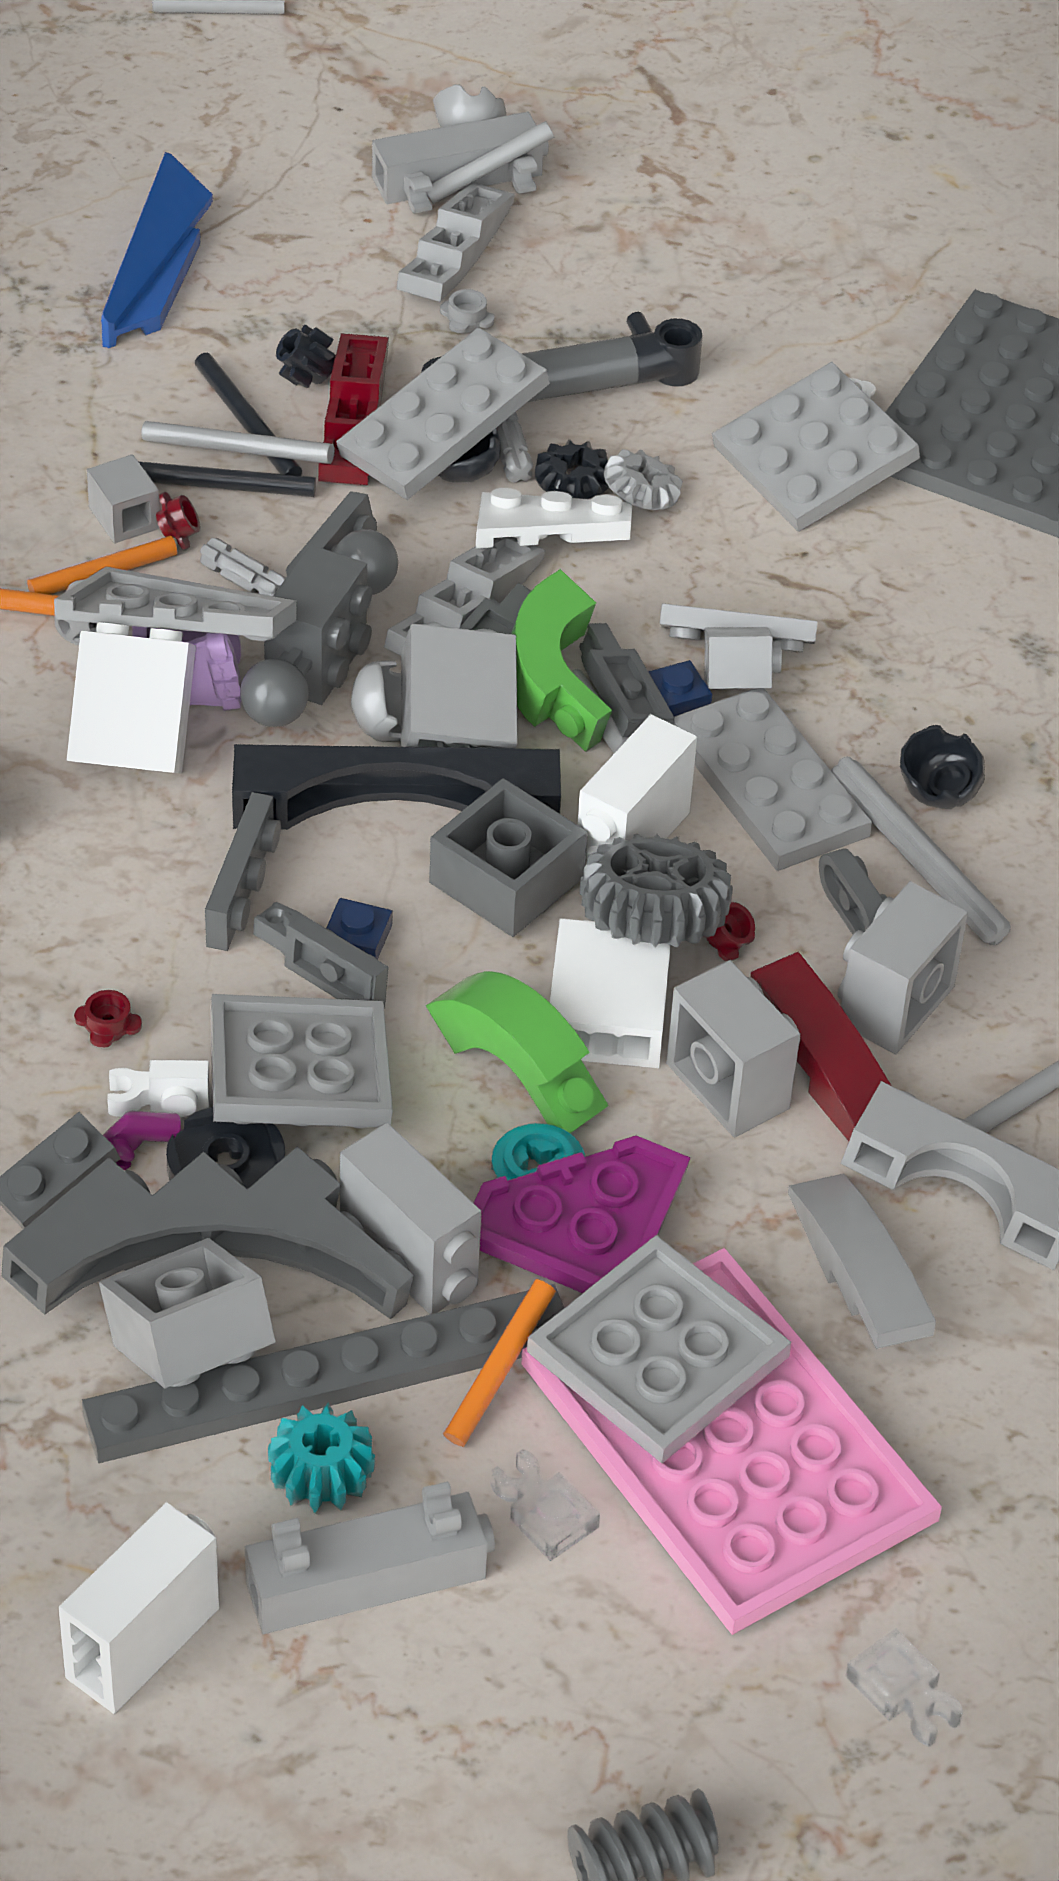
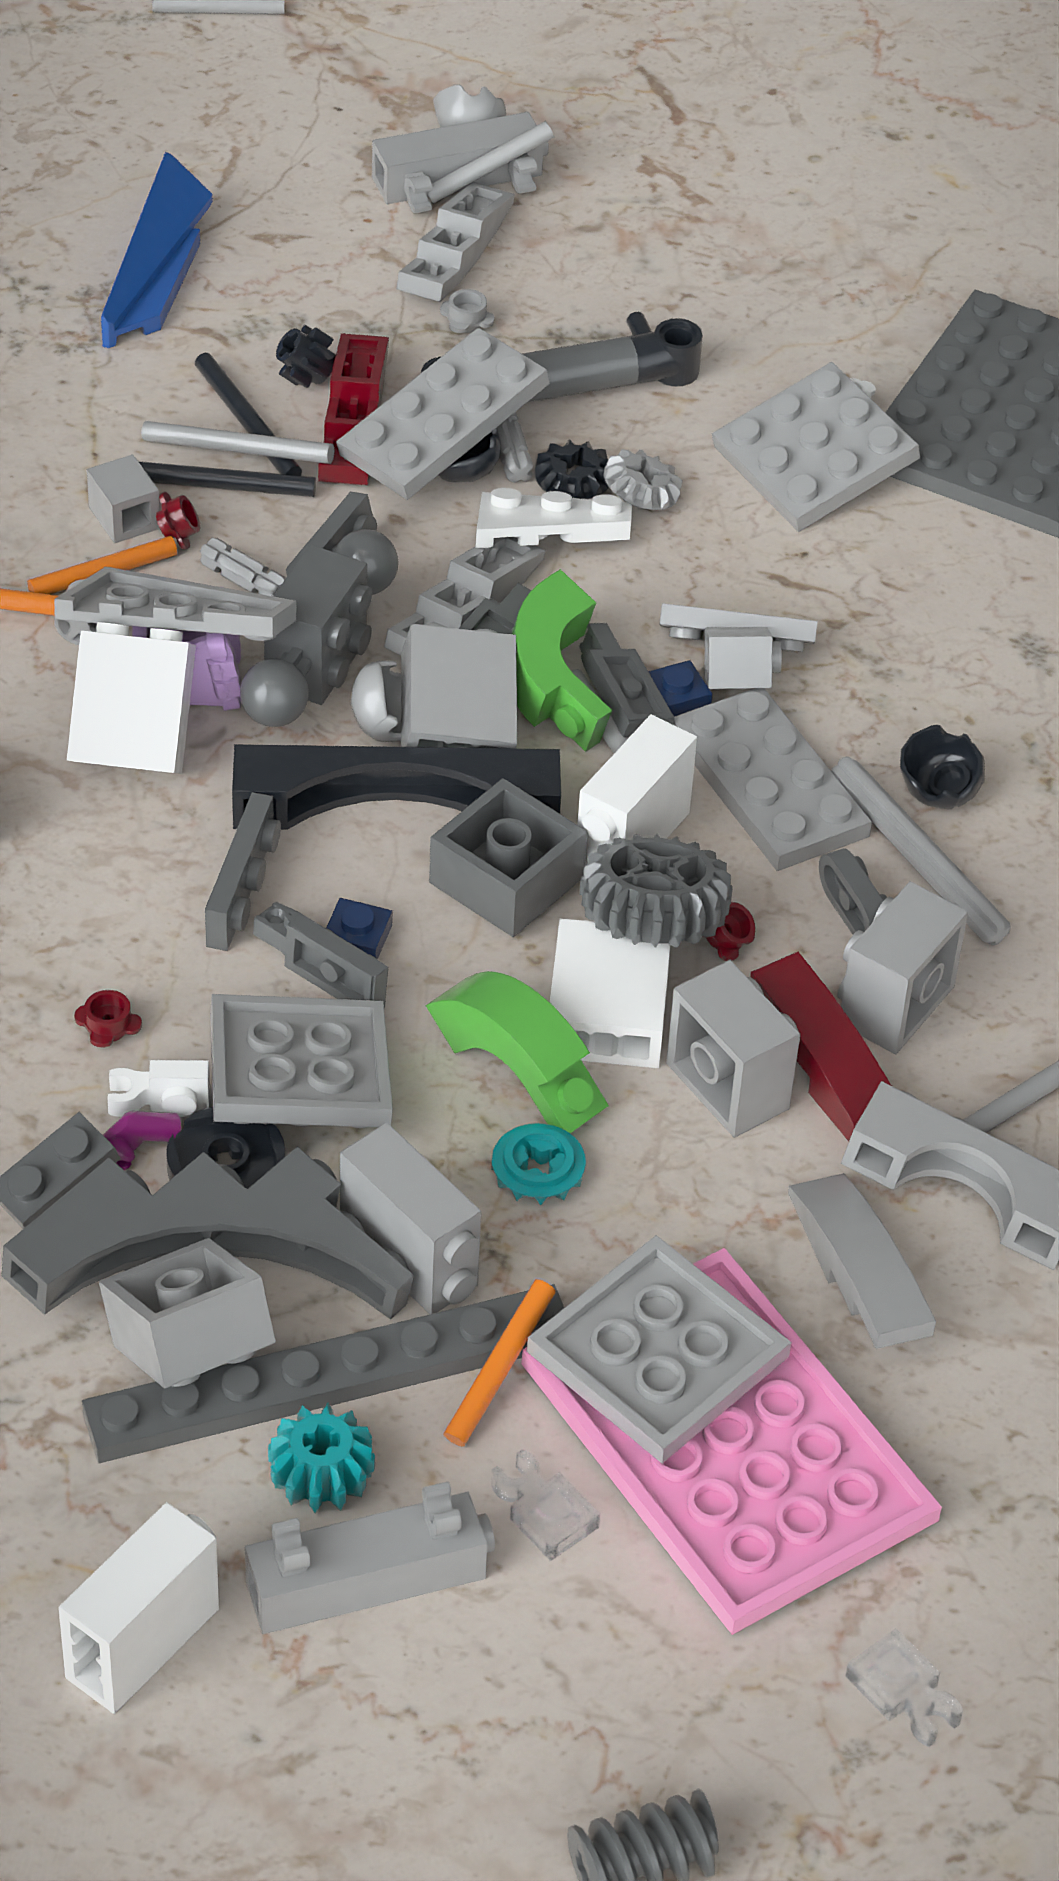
(581, 1212): magenta plate -> none

